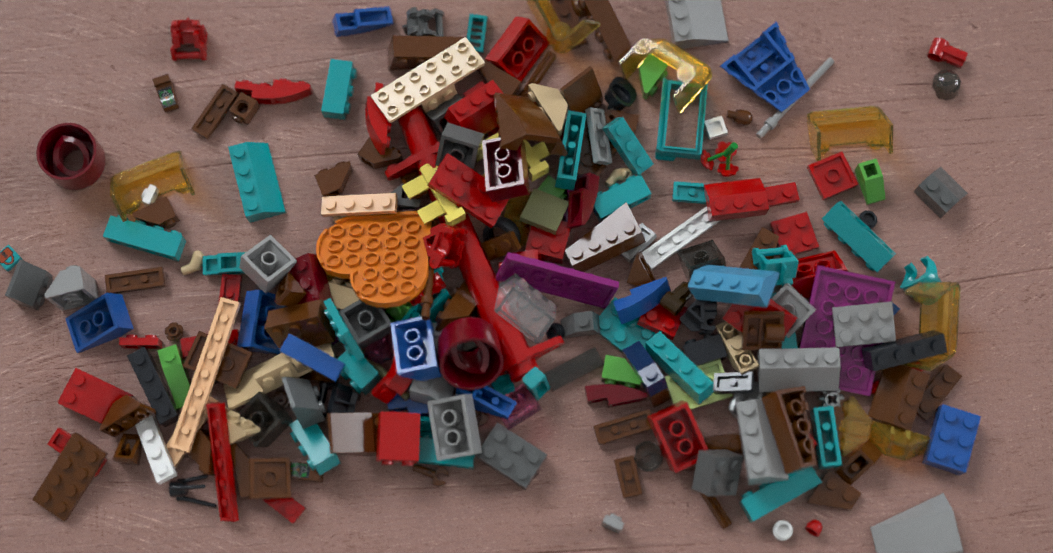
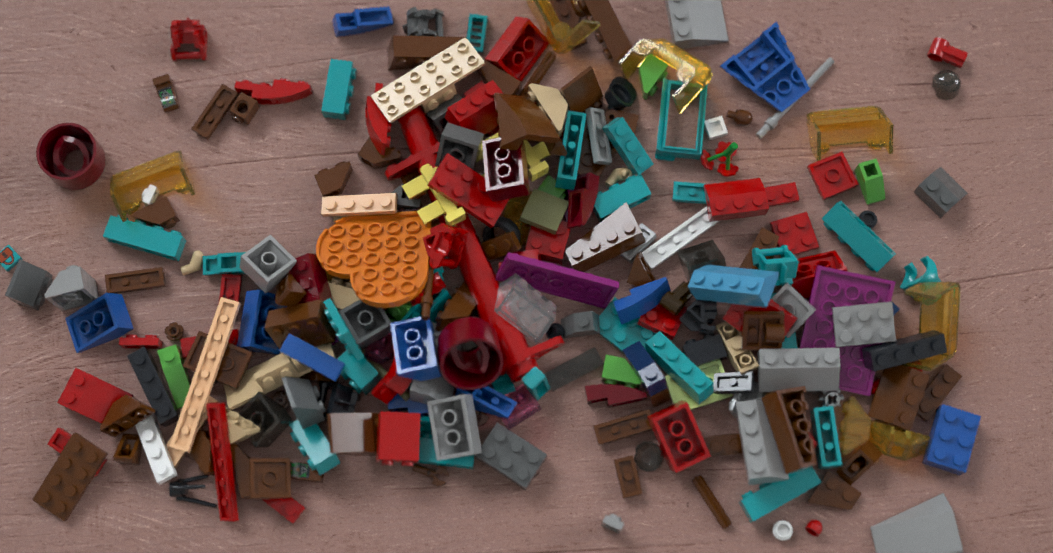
(256, 180): teal slope -> none
(717, 472): dark grey brick -> none

